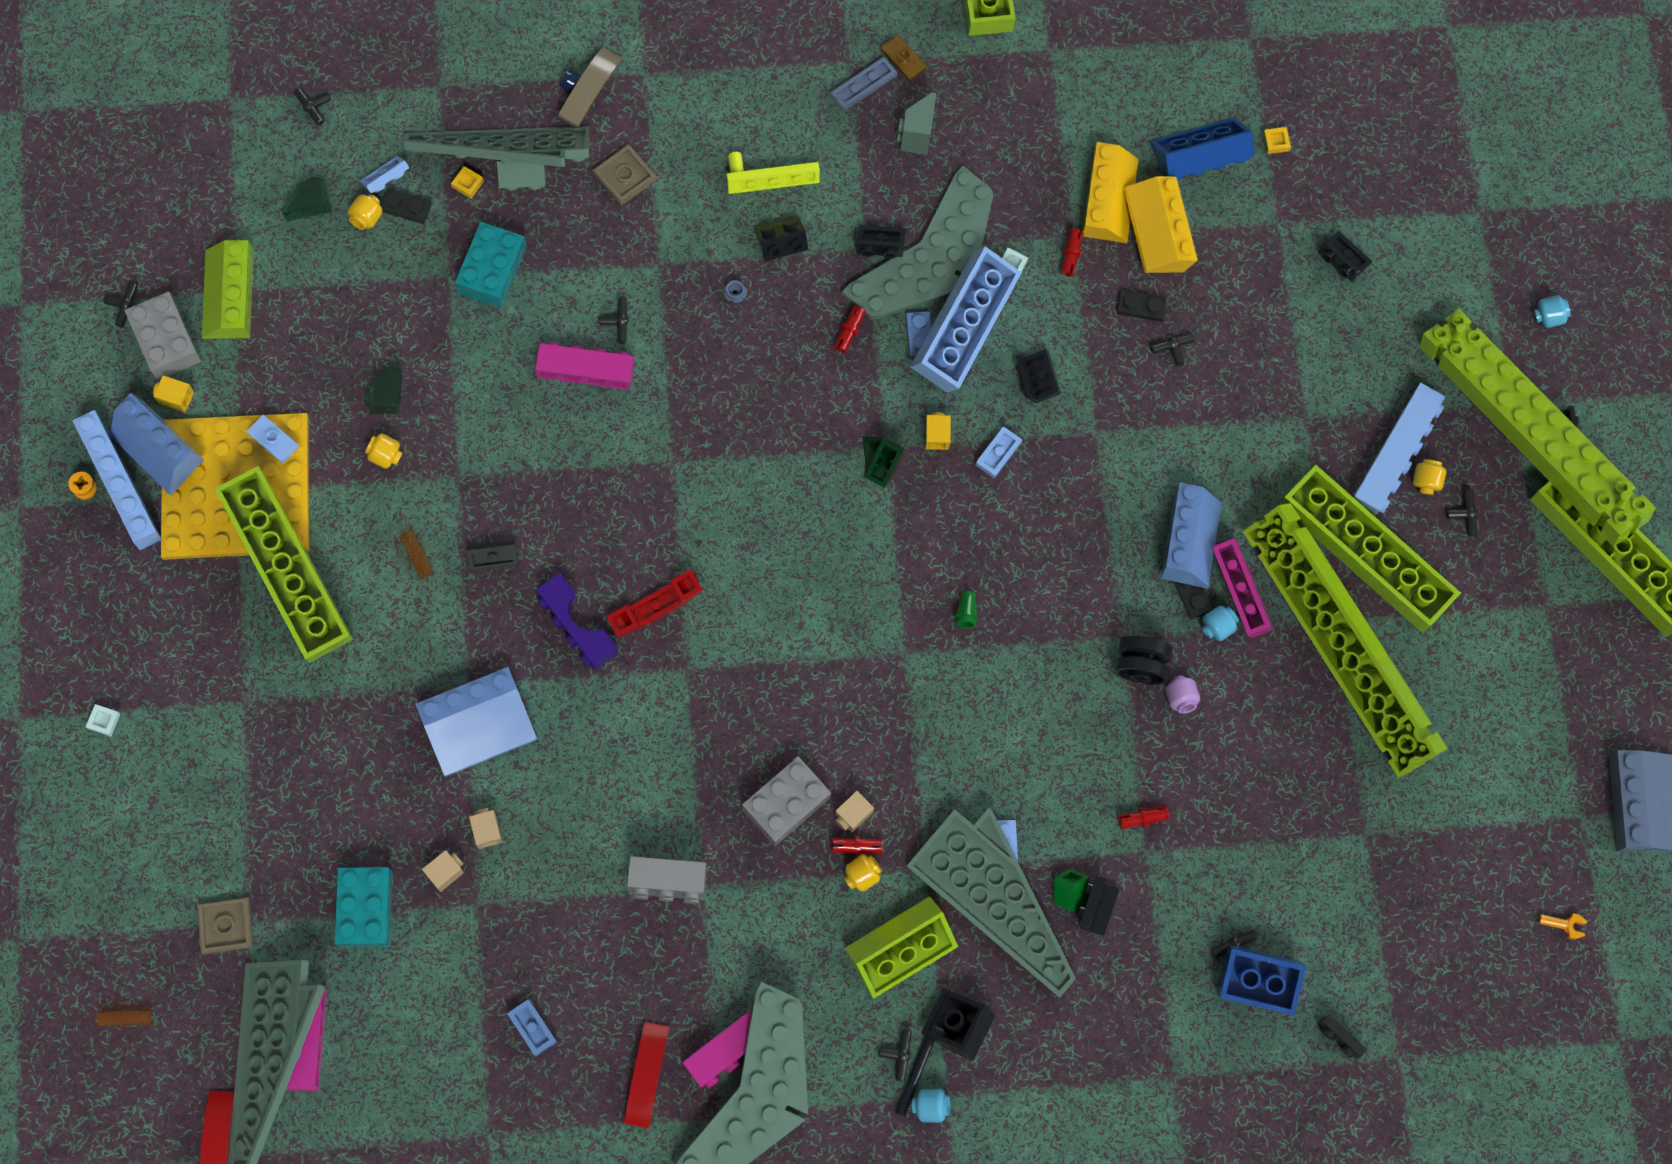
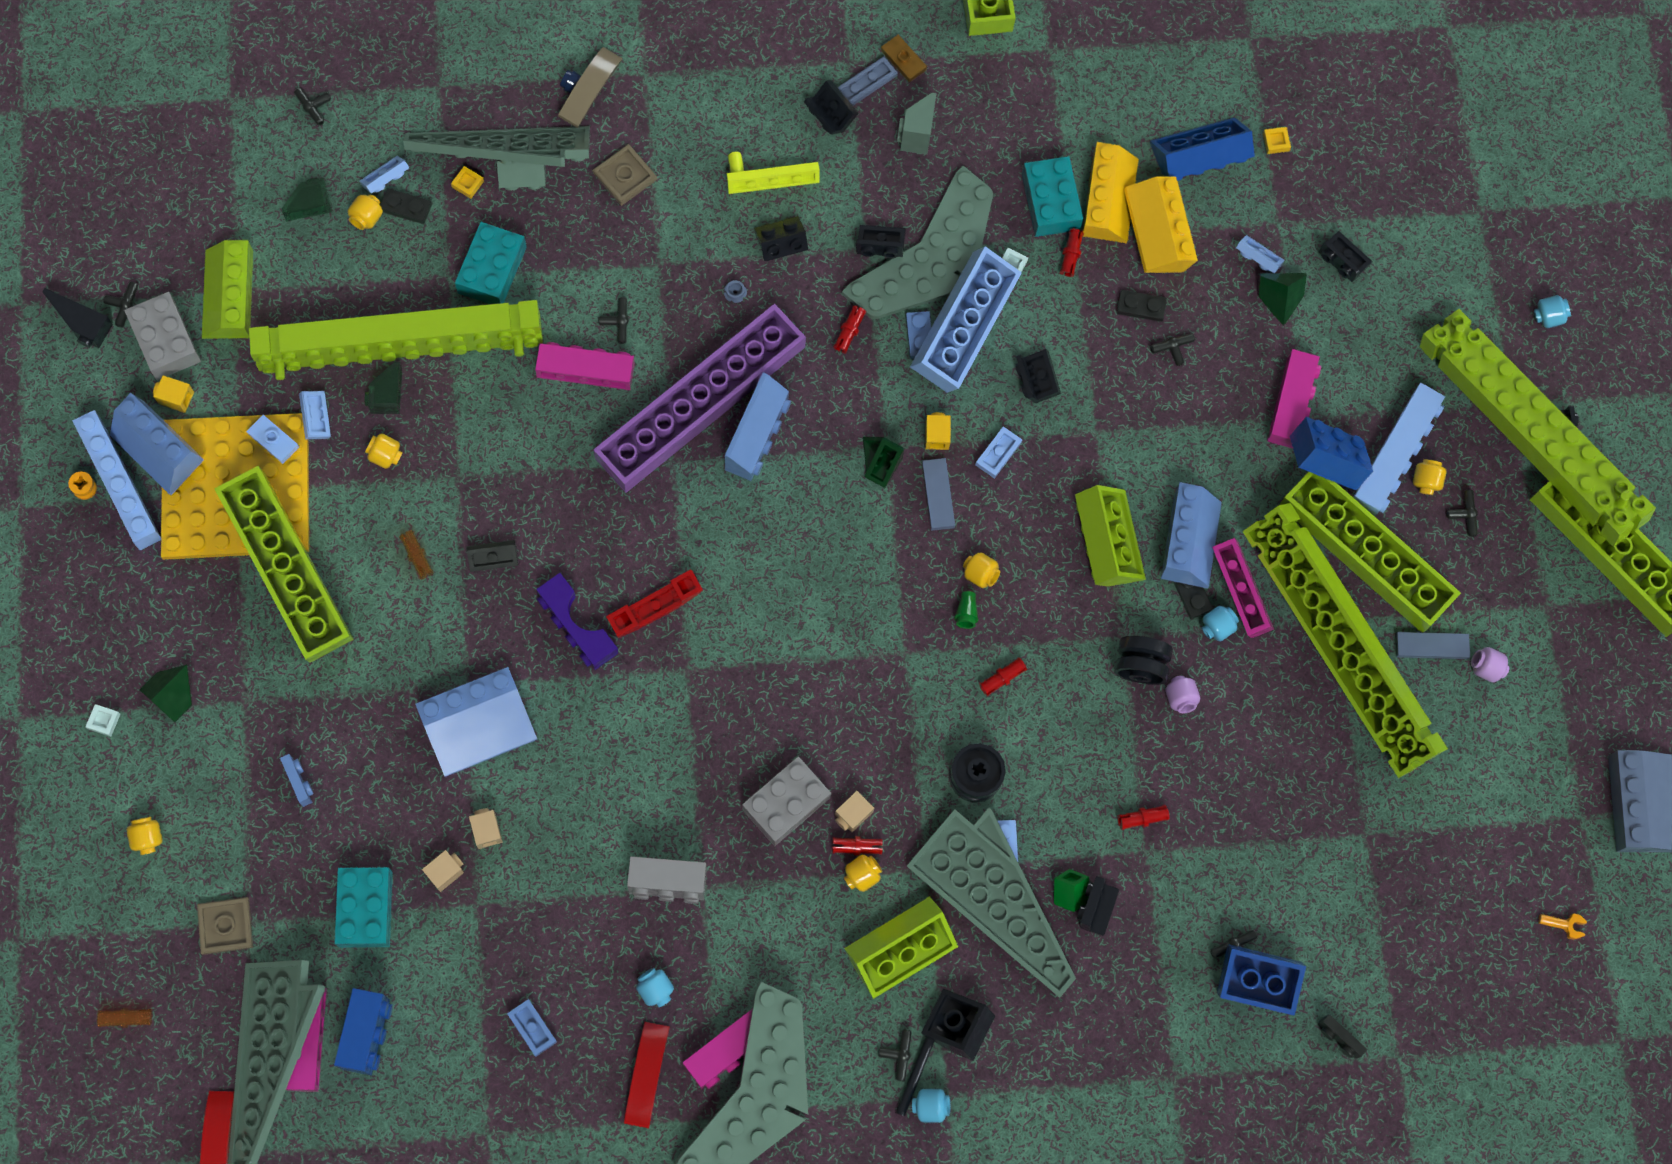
(85, 323): none -> black slope
(144, 835): none -> yellow head
(170, 691): none -> dark green slope
(294, 769): none -> medium blue plate
(314, 414): none -> light blue plate
(363, 1032): none -> blue brick
(396, 336): none -> lime brick
(654, 987): none -> medium azure head
(699, 398): none -> medium lavender brick
(756, 428): none -> medium blue slope
(831, 108): none -> black bracket
(938, 494): none -> sand blue tile
(981, 570): none -> yellow head
(981, 759): none -> black wheel
(1003, 676): none -> red pin
(1052, 196): none -> teal brick
(1109, 536): none -> lime slope
(1253, 250): none -> light blue plate
(1282, 293): none -> dark green slope
(1294, 396): none -> dark pink brick
(1331, 453): none -> blue brick
(1432, 645): none -> sand blue tile
(1490, 664): none -> lavender head

